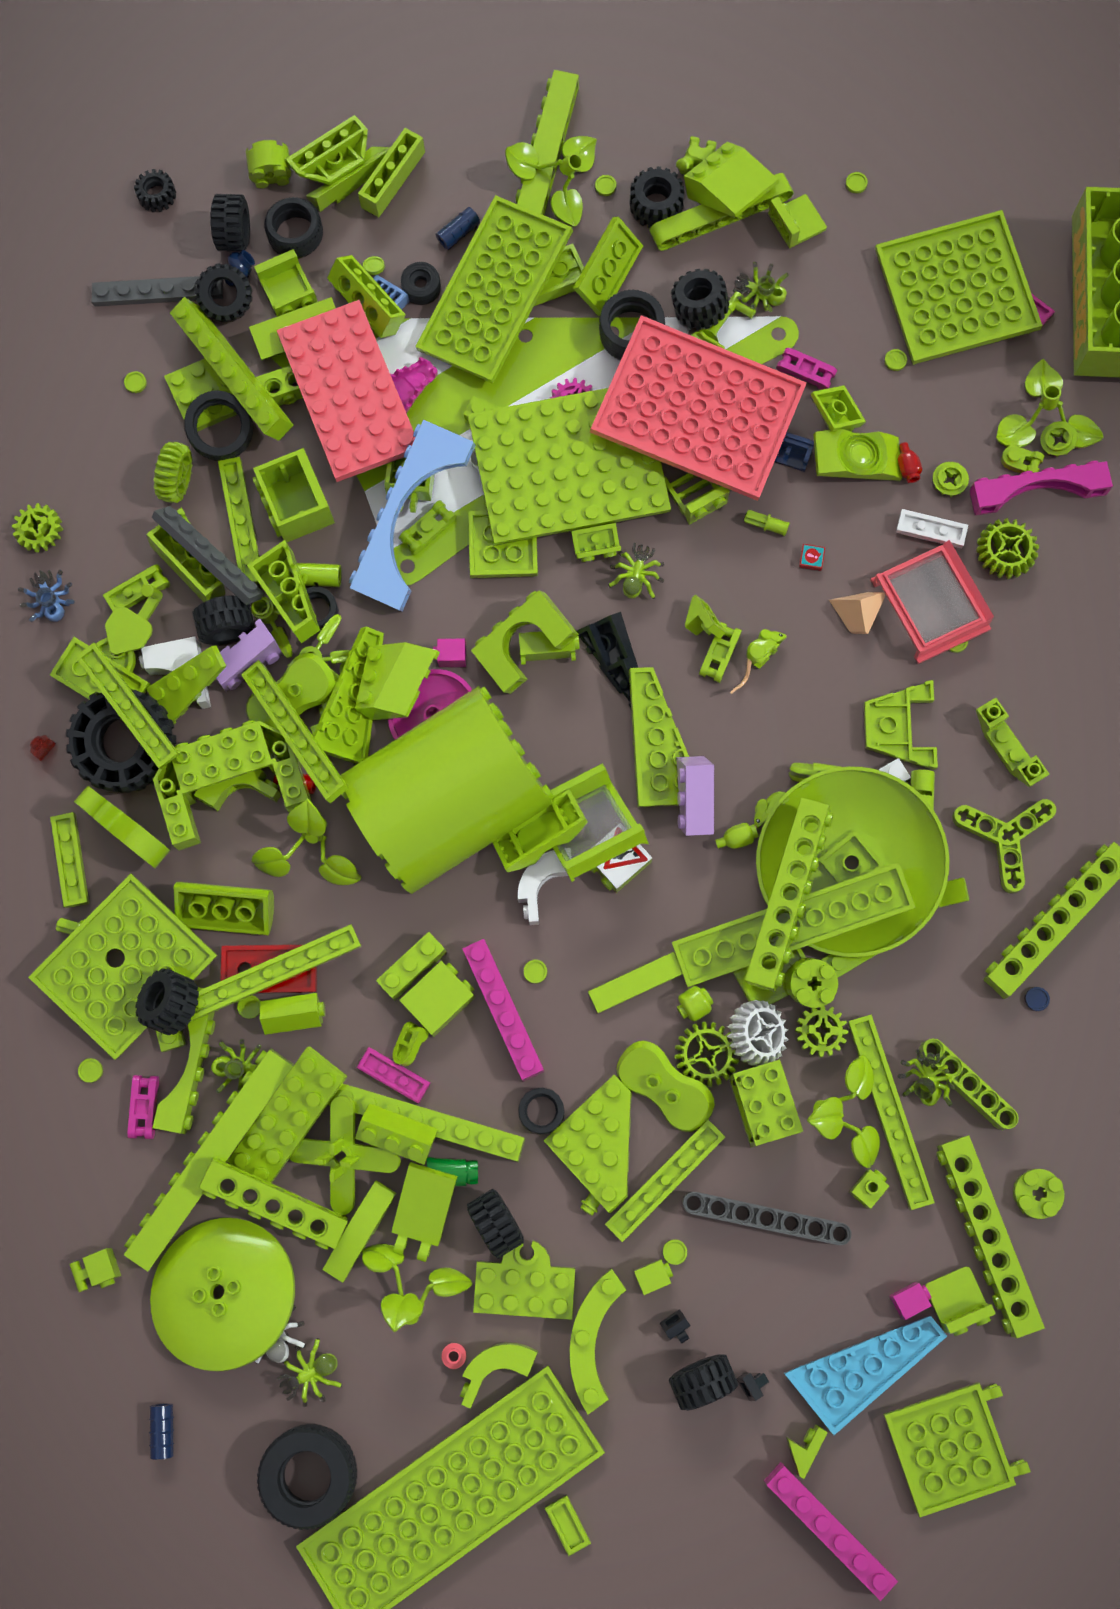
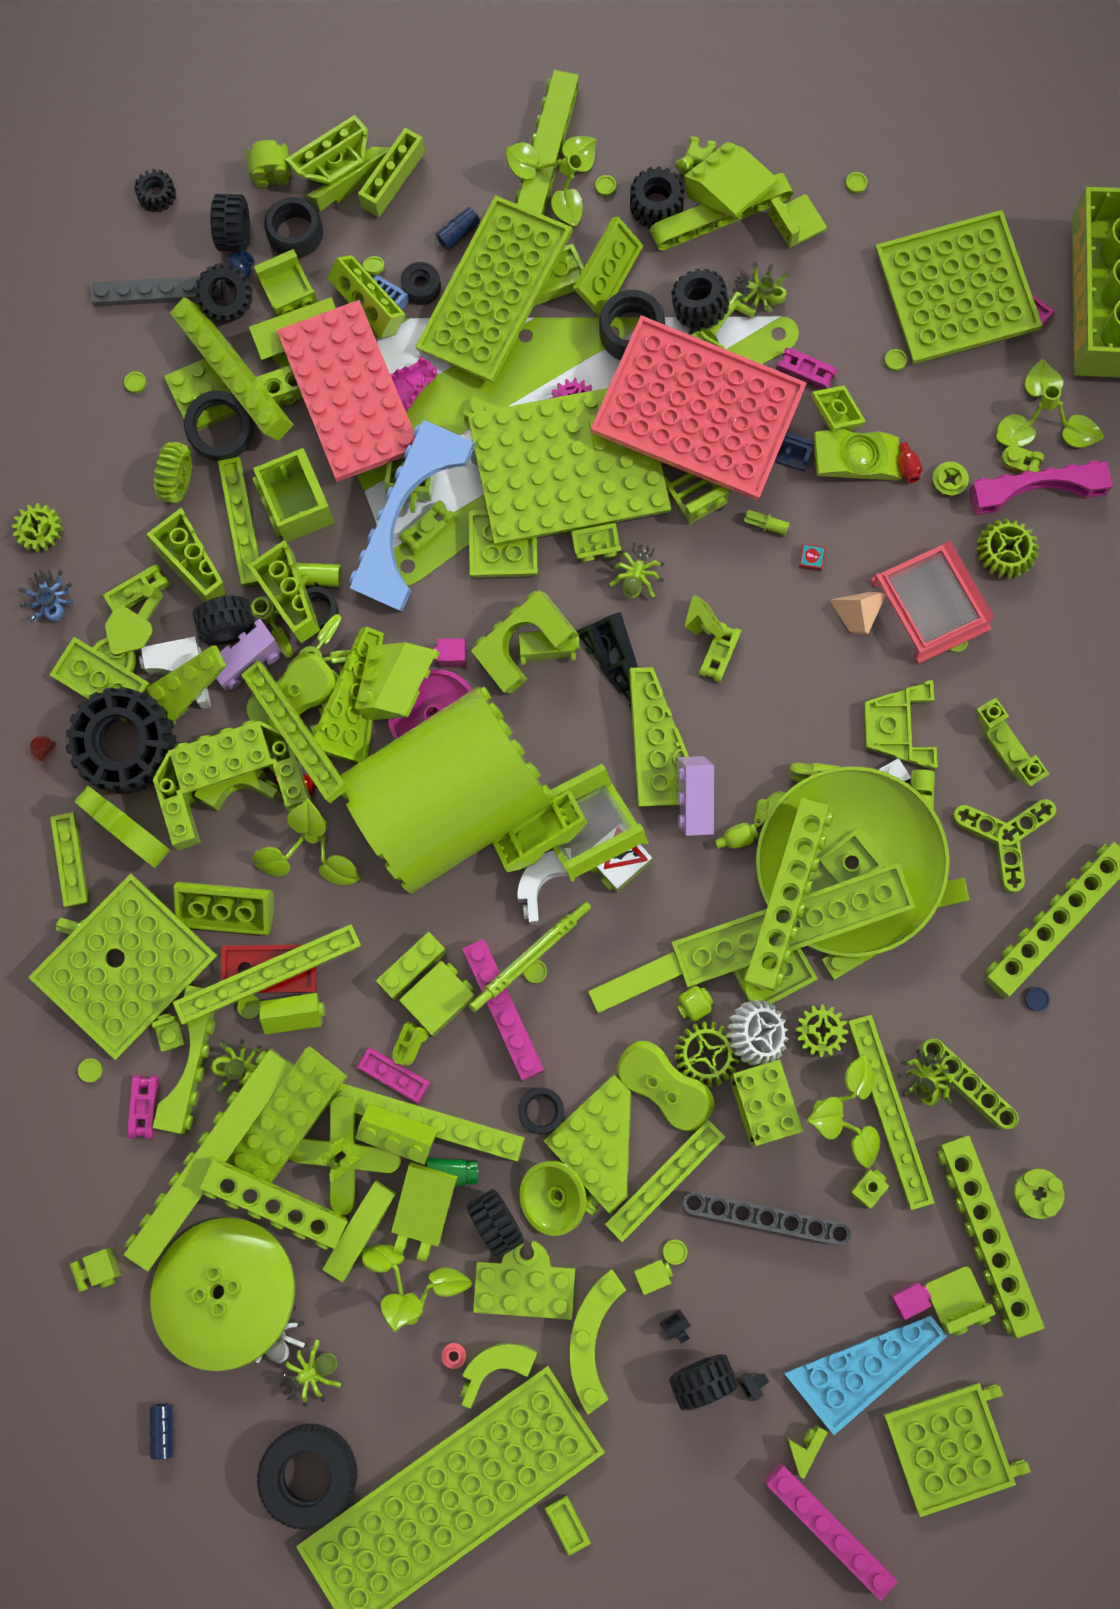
(127, 705): lime plate -> none
(167, 1001): black tyre -> none
(208, 555): dark grey plate -> none
(531, 955): none -> lime axle
(542, 1201): none -> lime dish
(760, 650): lime animal -> none
(820, 992): lime brick -> none
(931, 528): white plate -> none
(1058, 429): lime gear -> none

